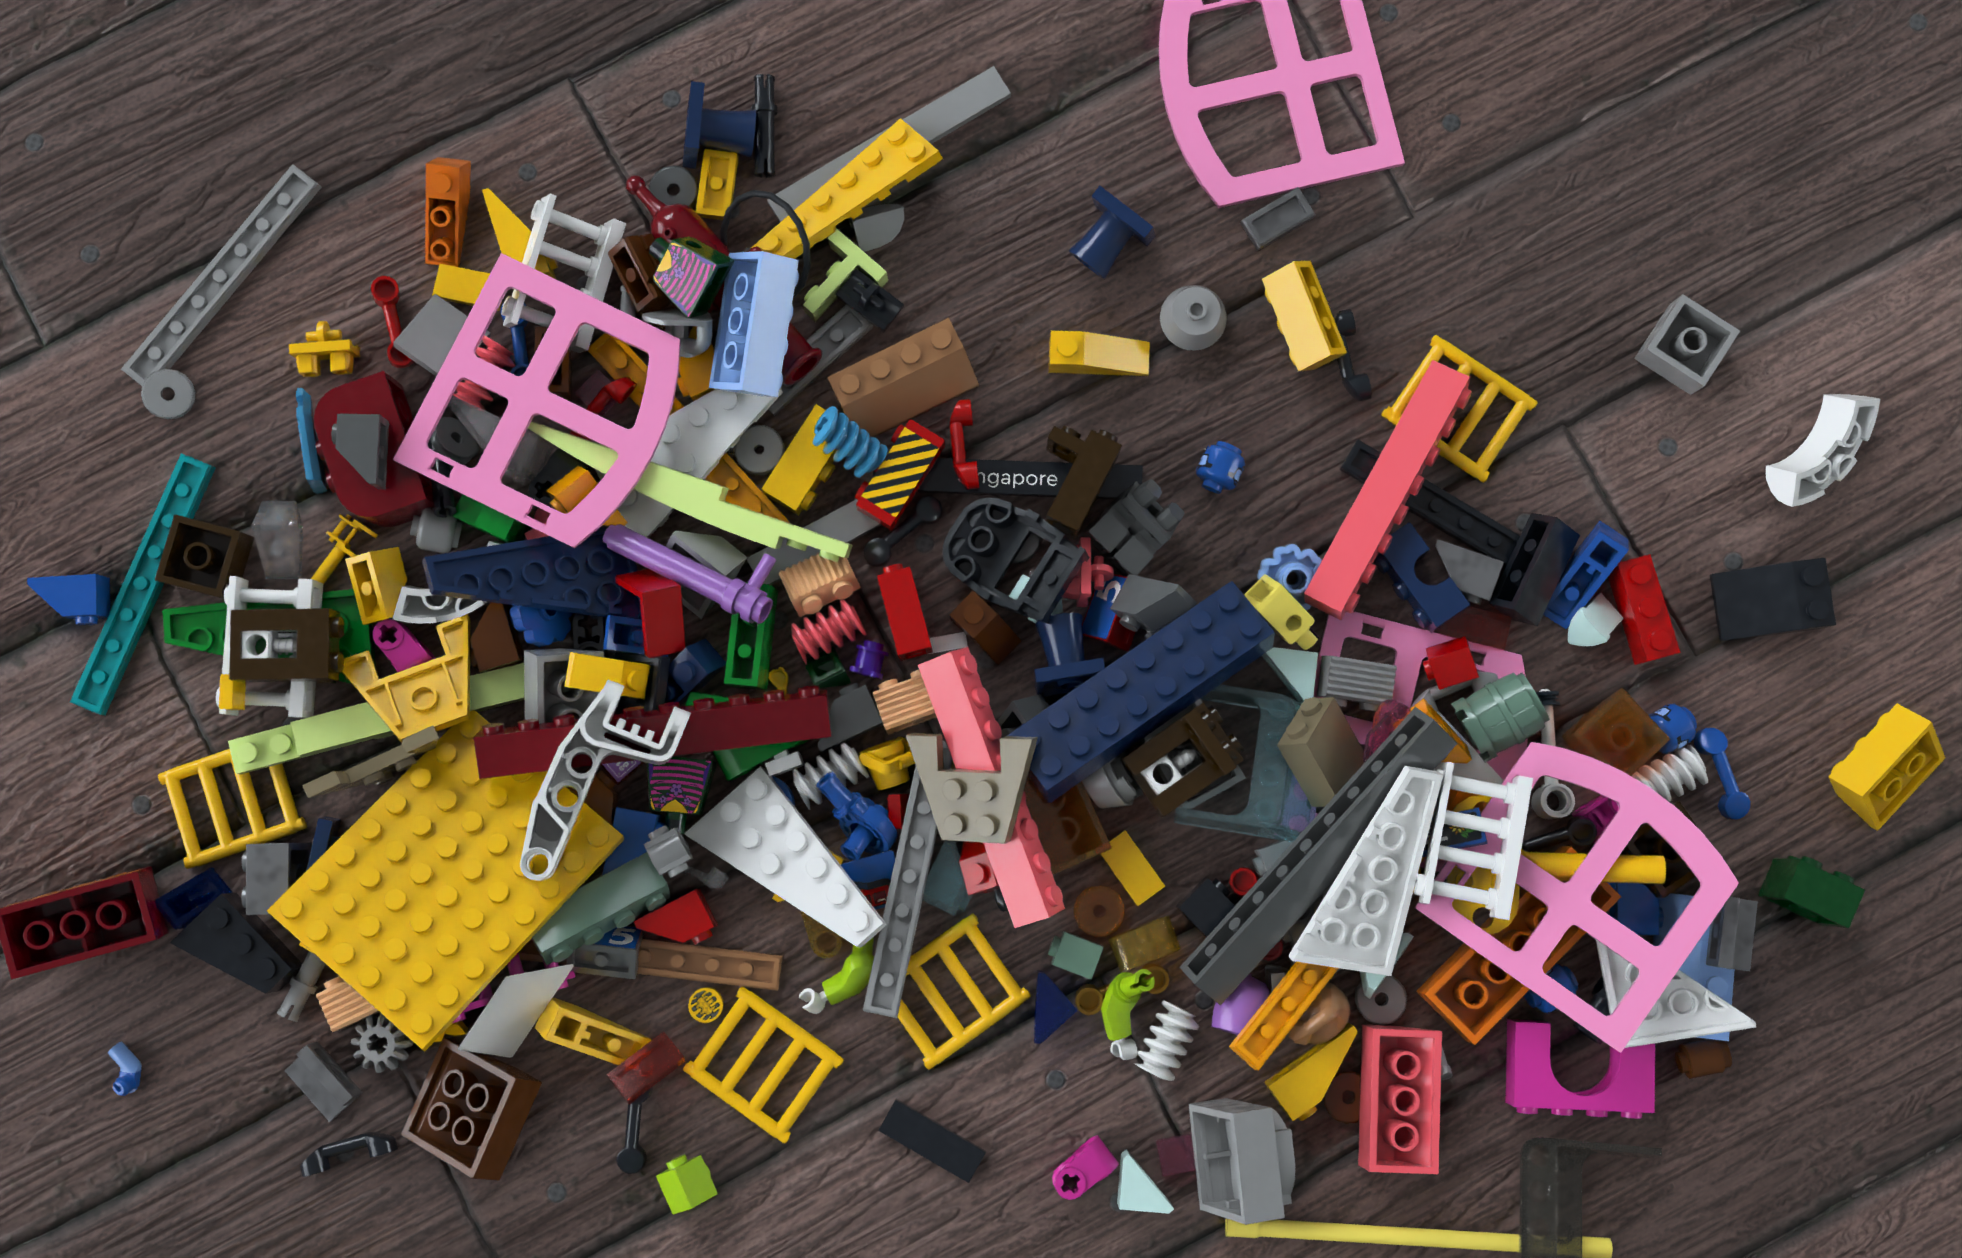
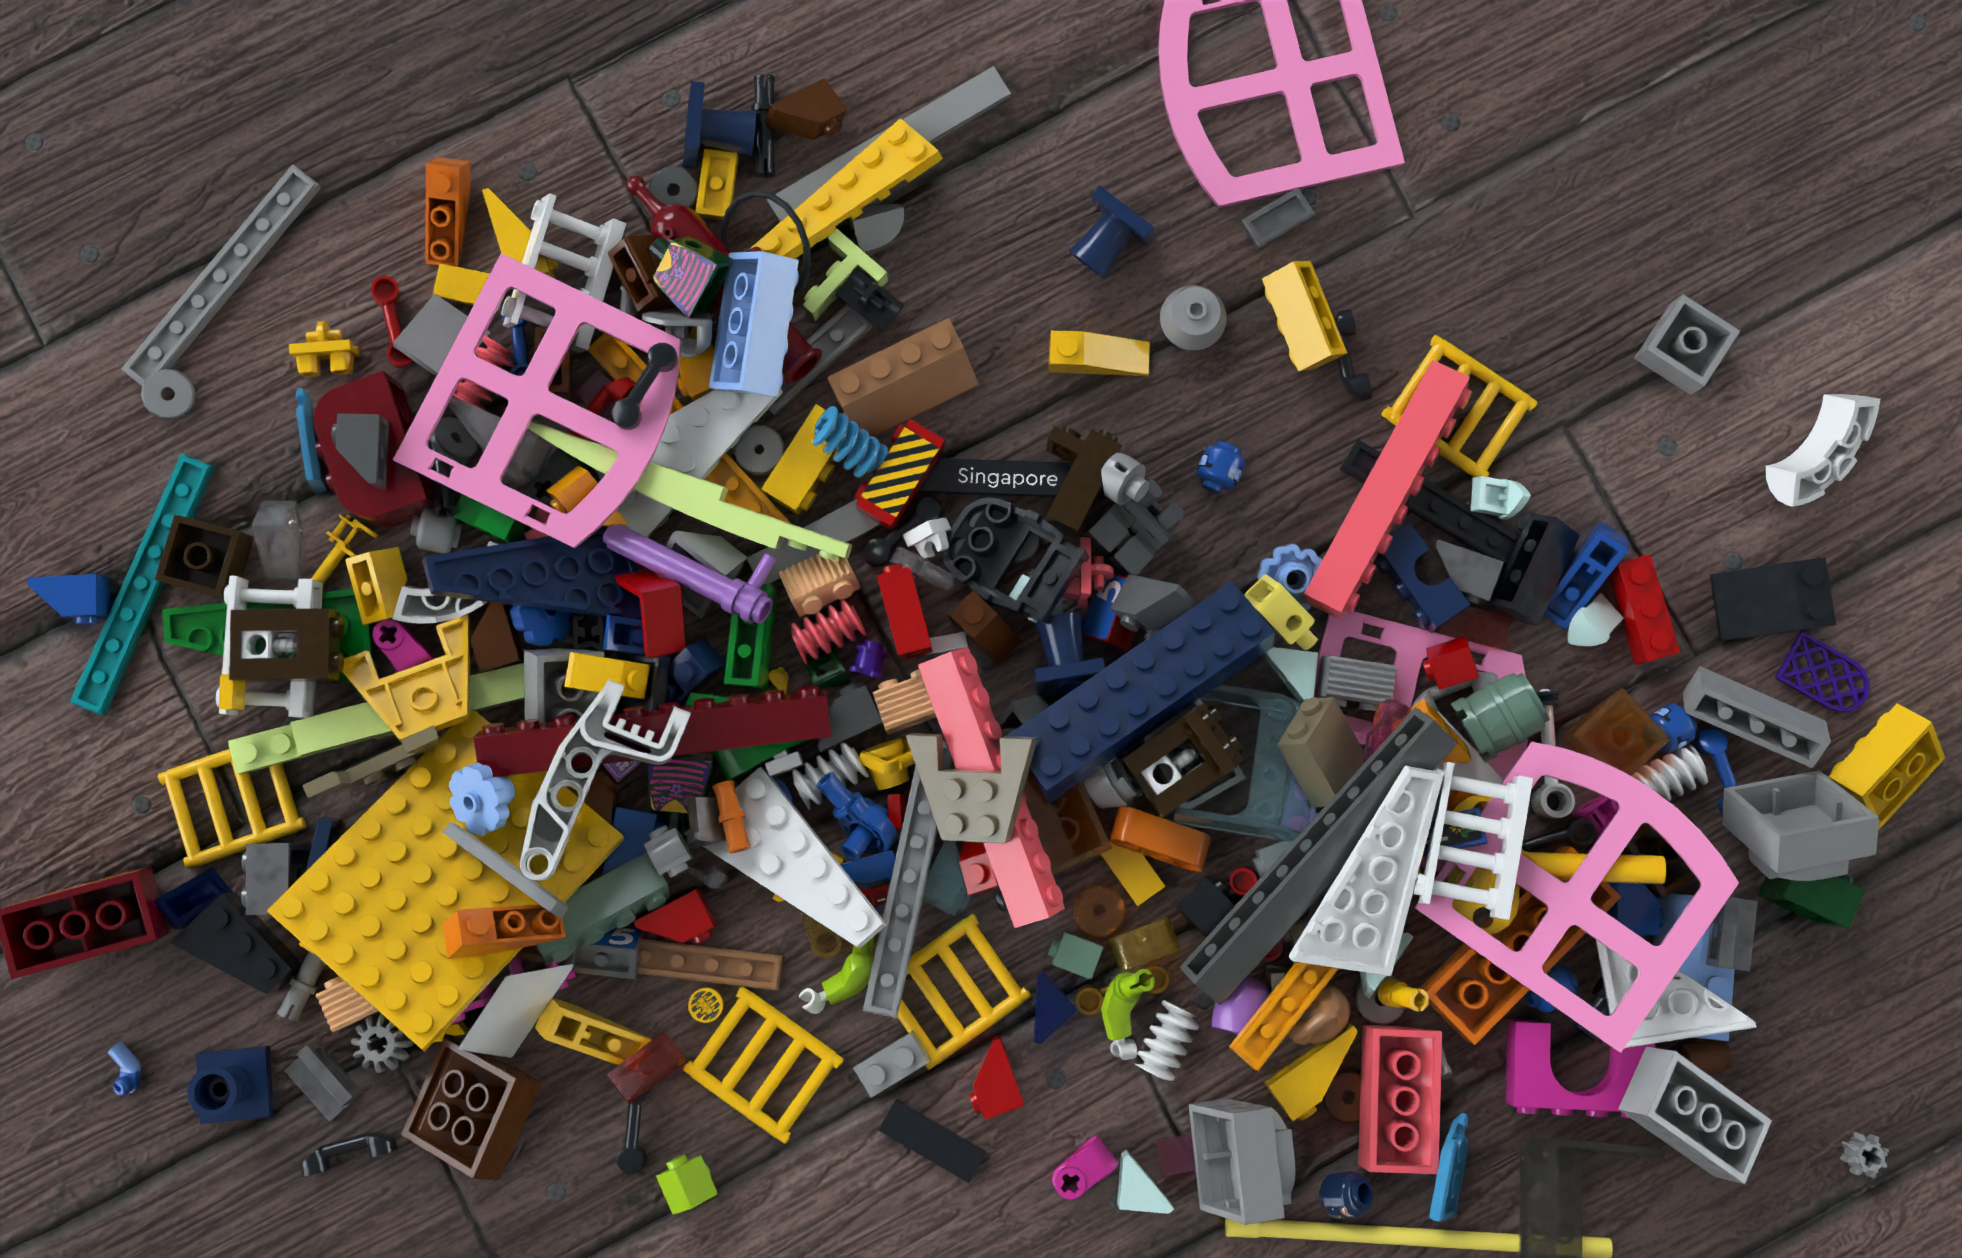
(232, 1085): none -> dark blue plant
(480, 798): none -> light blue plant
(499, 929): none -> orange slope
(506, 869): none -> light grey tile
(626, 410): none -> black bar
(704, 822): none -> flat silver tile
(731, 817): none -> orange pin
(808, 112): none -> reddish brown slope
(892, 1064): none -> light grey plate
(924, 569): none -> clear piece
(927, 533): none -> white tile
(966, 471): red bar -> none
(995, 1084): none -> red slope
(1124, 485): none -> light grey piece
(1160, 839): none -> orange beam
(1345, 1195): none -> dark blue head
(1398, 995): none -> yellow pin
(1450, 1171): none -> dark azure tile
(1498, 497): none -> light aqua tile
(1695, 1114): none -> light grey brick
(1756, 717): none -> light grey brick
(1800, 826): none -> light grey container
(1802, 636): none -> dark purple window
(1875, 1154): none -> light grey gear

